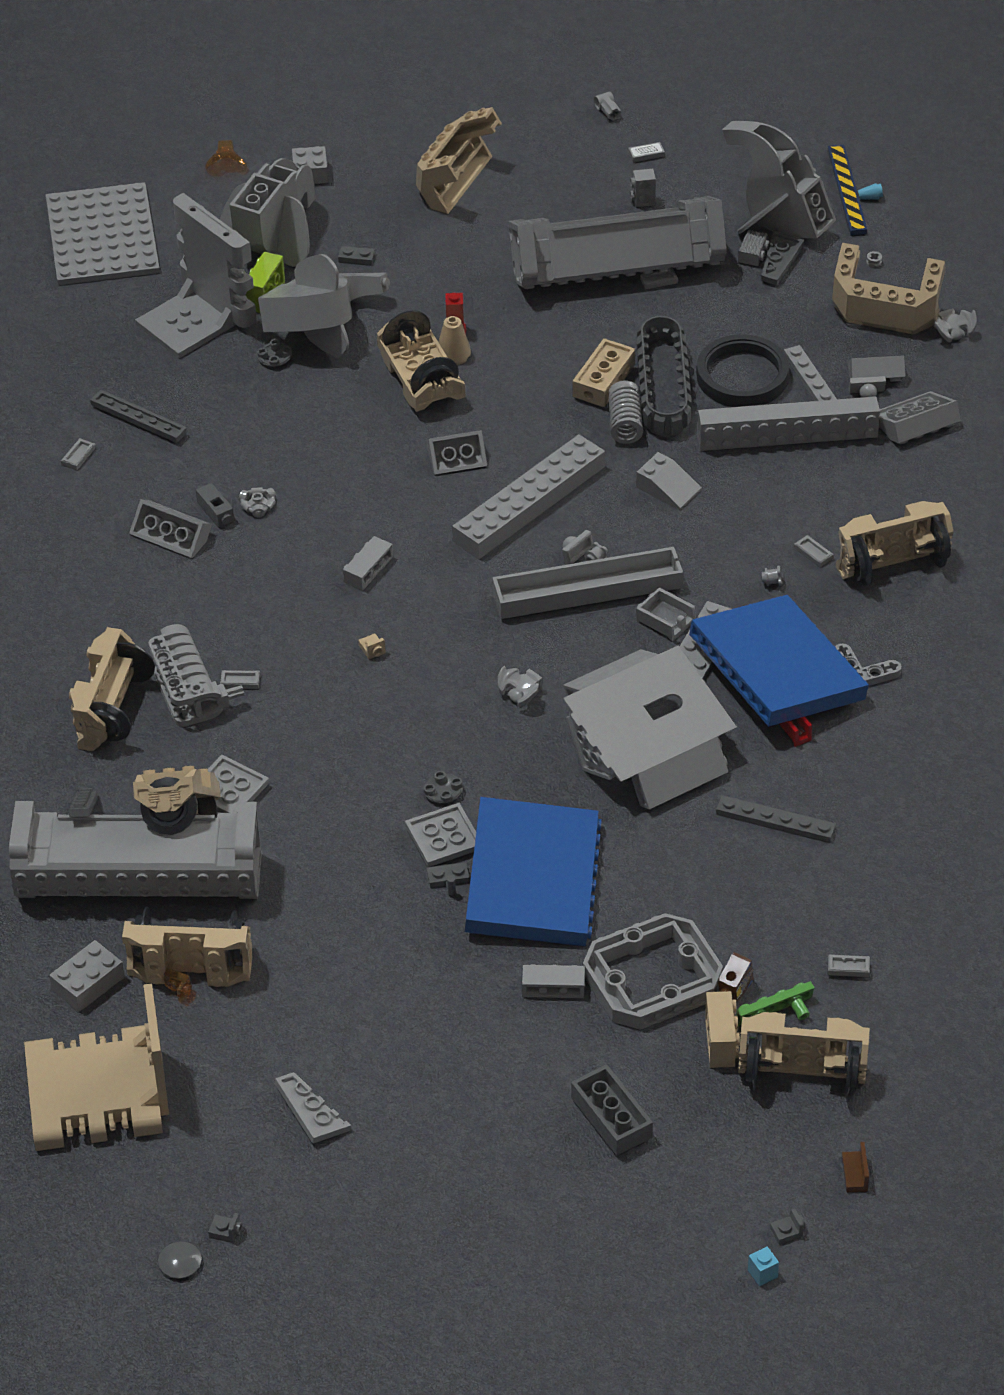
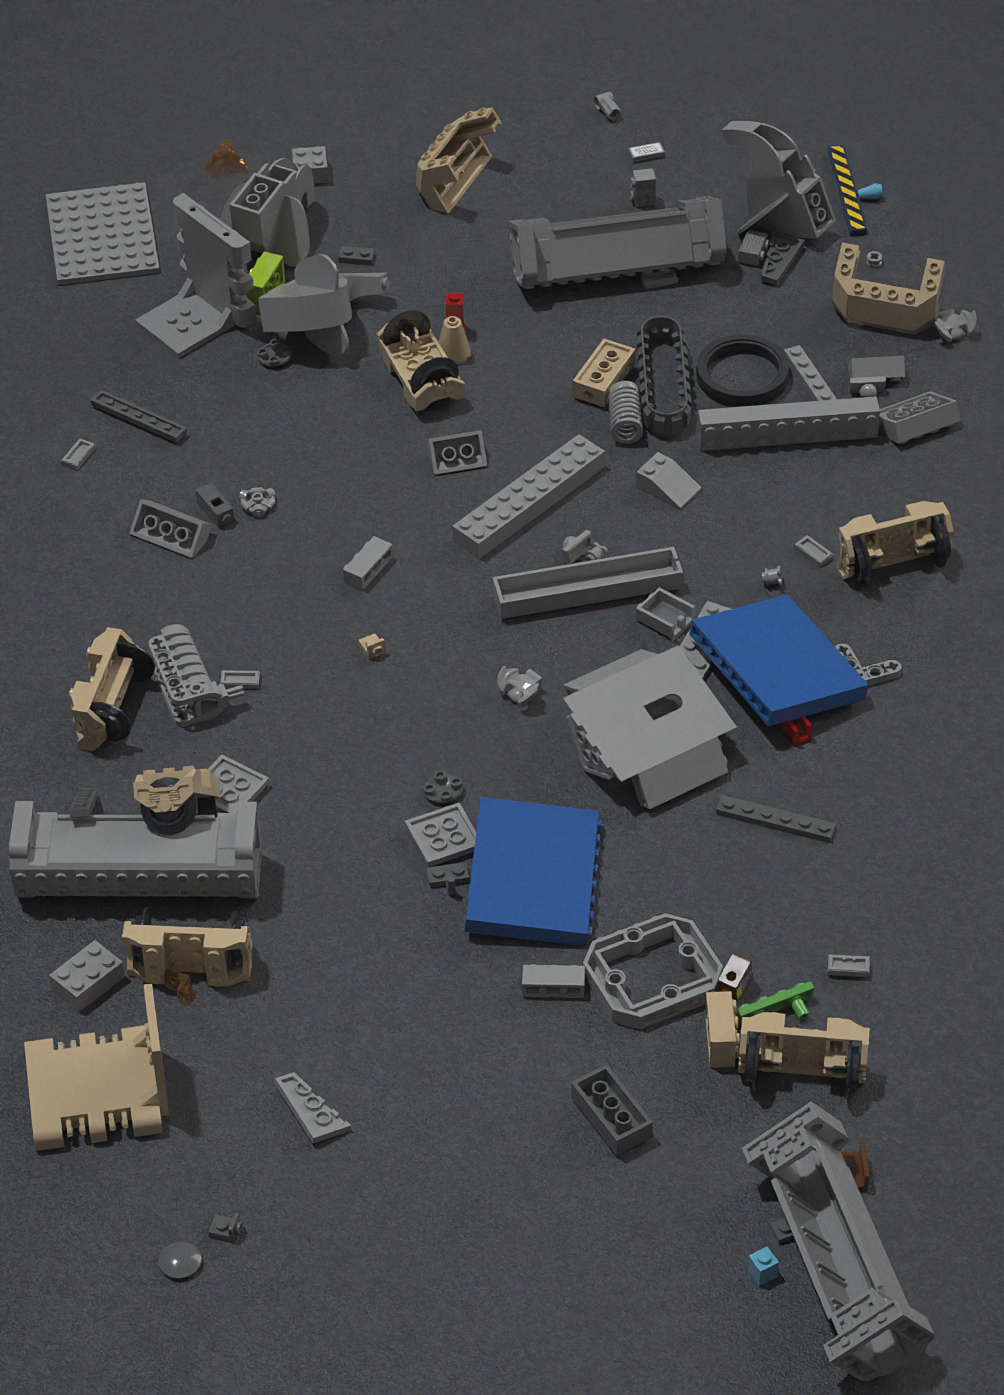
(839, 1245): none -> light grey brick

